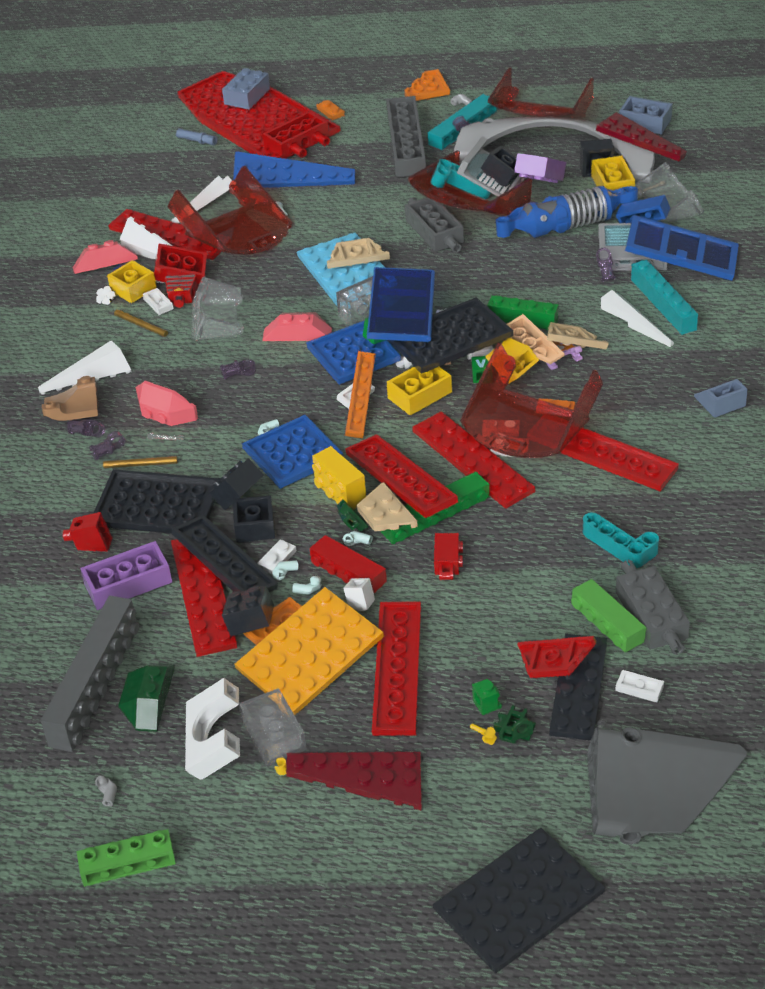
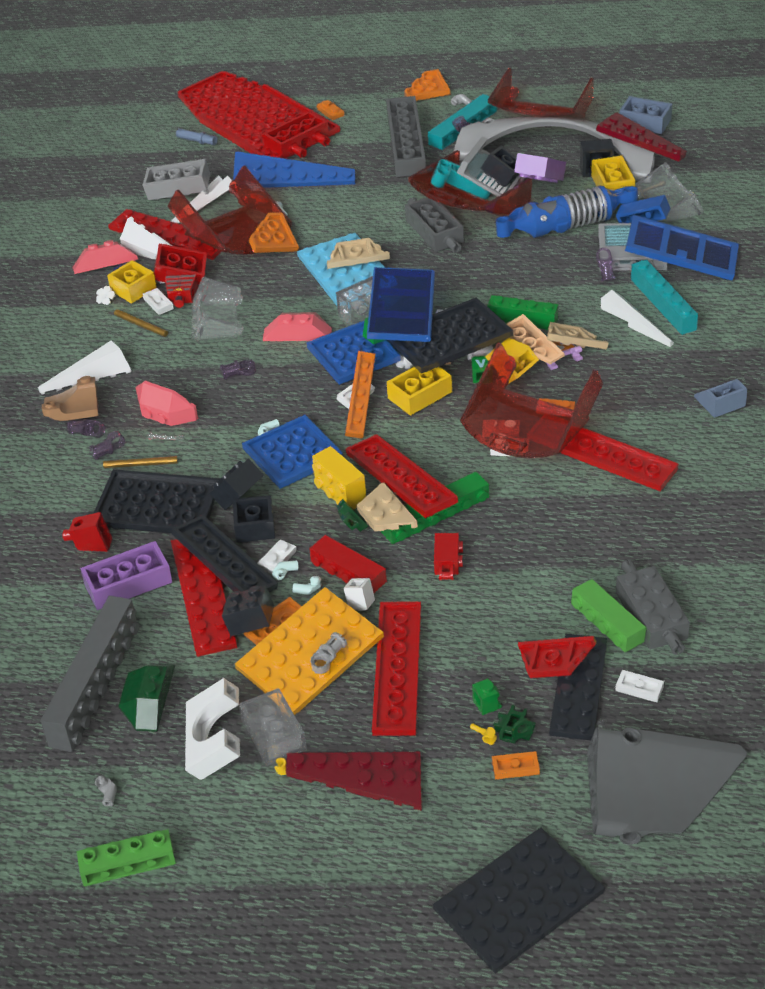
(185, 176): none -> light grey brick
(246, 88): sand blue brick -> none
(273, 235): none -> orange plate
(327, 652): none -> light grey connector
(357, 537): light aqua arm -> none
(471, 456): red plate -> none
(515, 765): none -> orange plate
(619, 542): teal beam -> none

